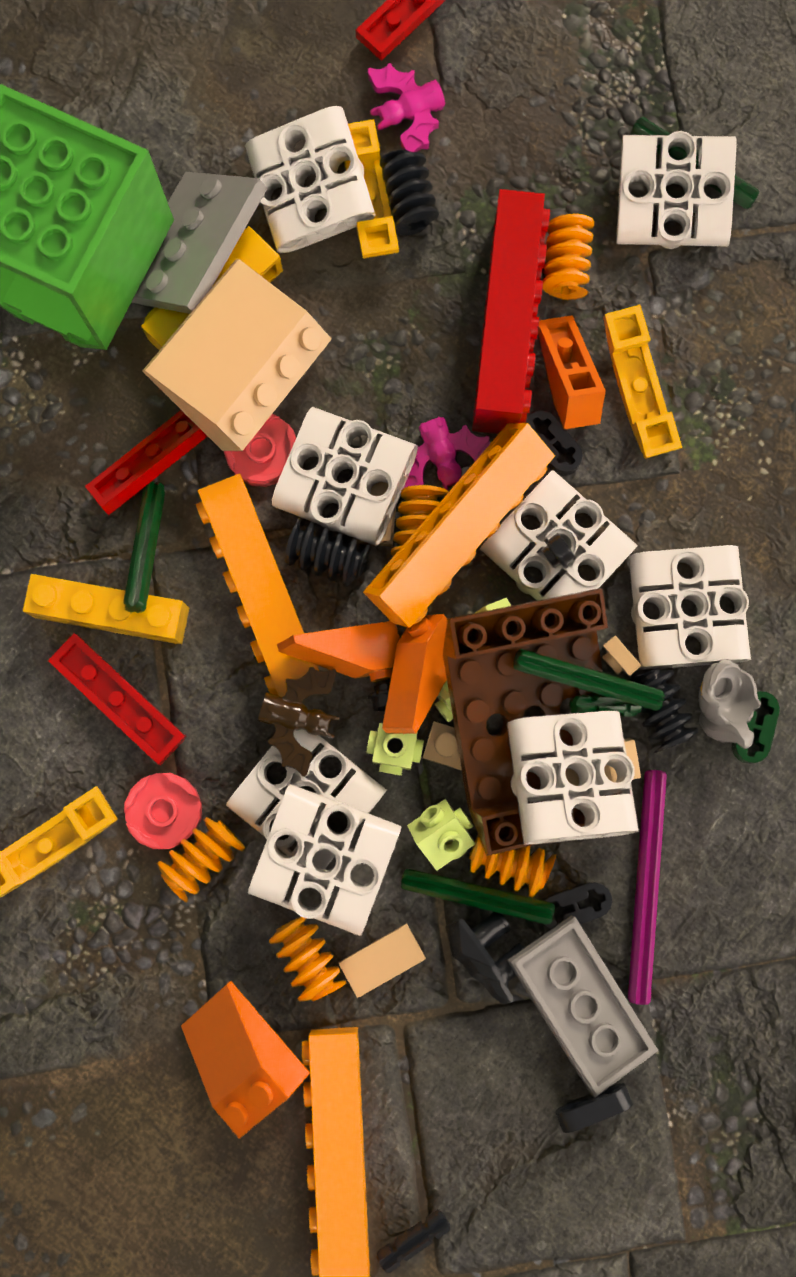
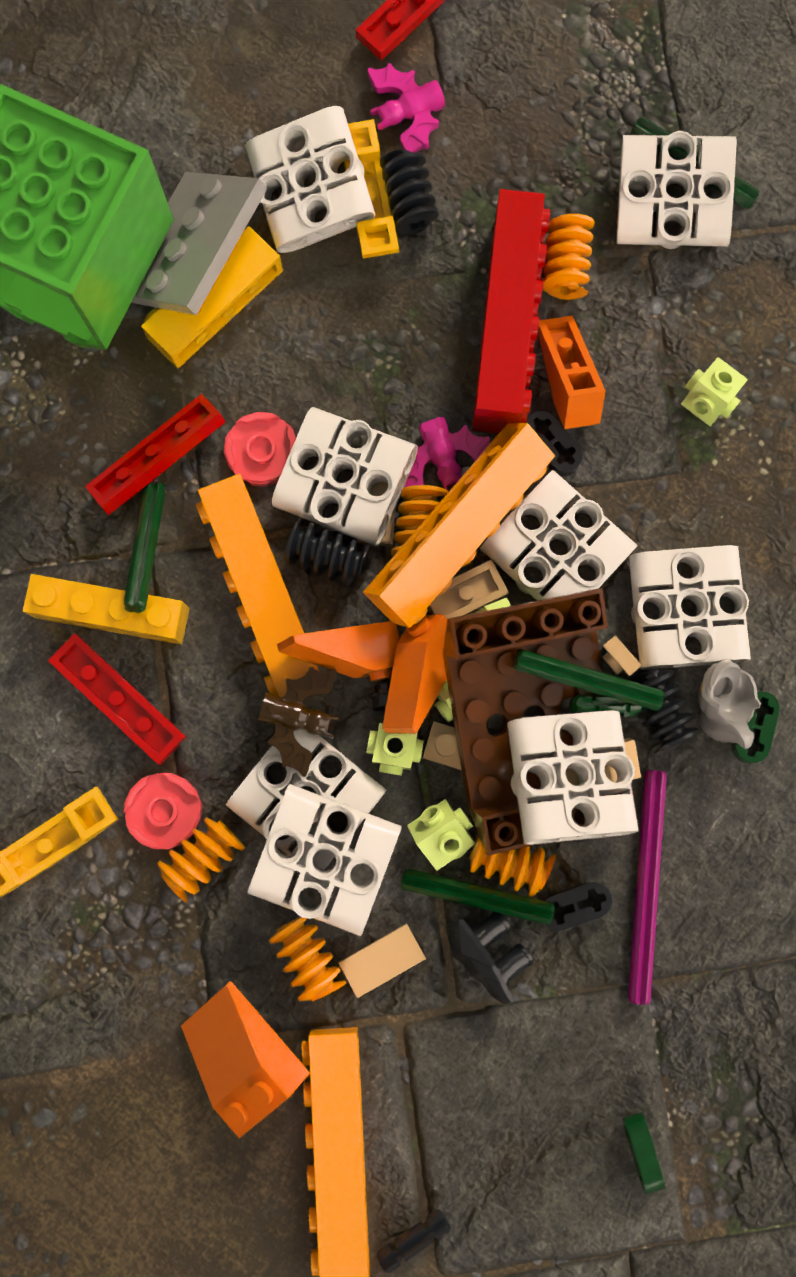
(237, 356): tan slope -> none
(470, 592): none -> tan plate
(558, 551): black plate -> none
(583, 1005): light grey tile -> none
(591, 1109): black beam -> none
(639, 383): yellow slope -> none
(643, 1153): none -> dark green beam
(713, 391): none -> yellowish green brick

